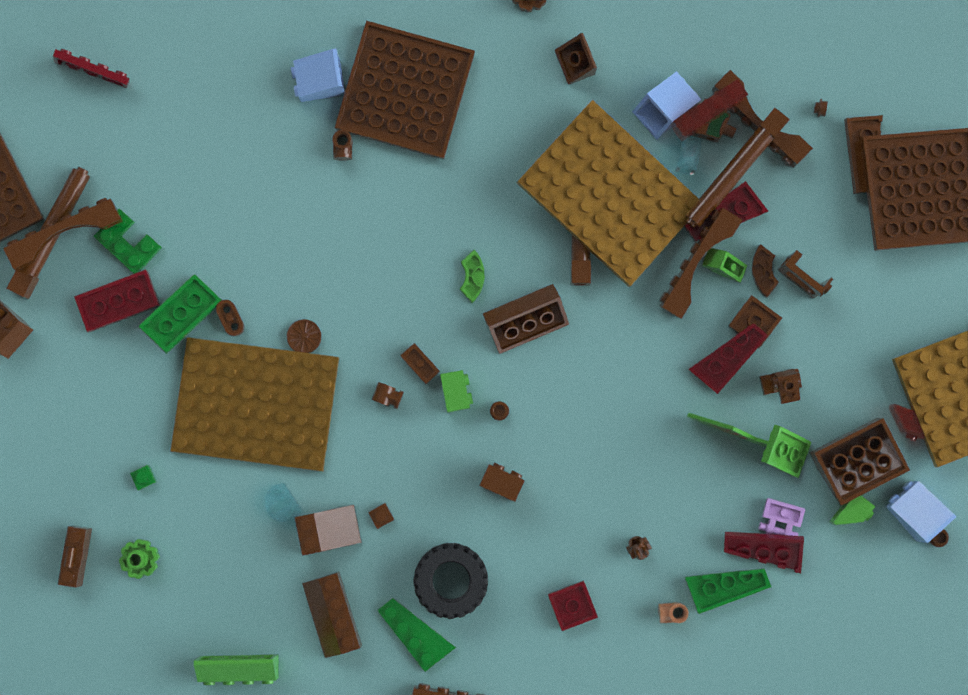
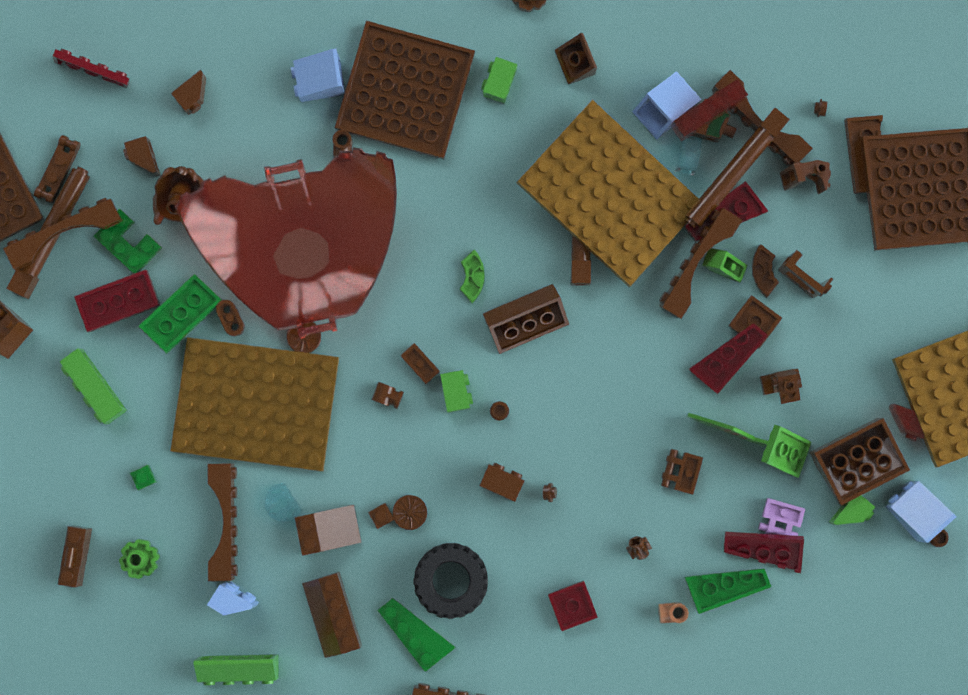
(57, 169): none -> reddish brown plate
(93, 386): none -> bright green brick
(142, 155): none -> reddish brown slope
(169, 188): none -> reddish brown piece
(191, 93): none -> reddish brown slope
(222, 563): none -> reddish brown arch
(230, 599): none -> light blue slope
(301, 243): none -> clear red windscreen
(409, 512): none -> reddish brown wheel
(499, 79): none -> bright green brick
(549, 492): none -> reddish brown plate
(687, 474): none -> reddish brown plate
(799, 171): none -> reddish brown tile

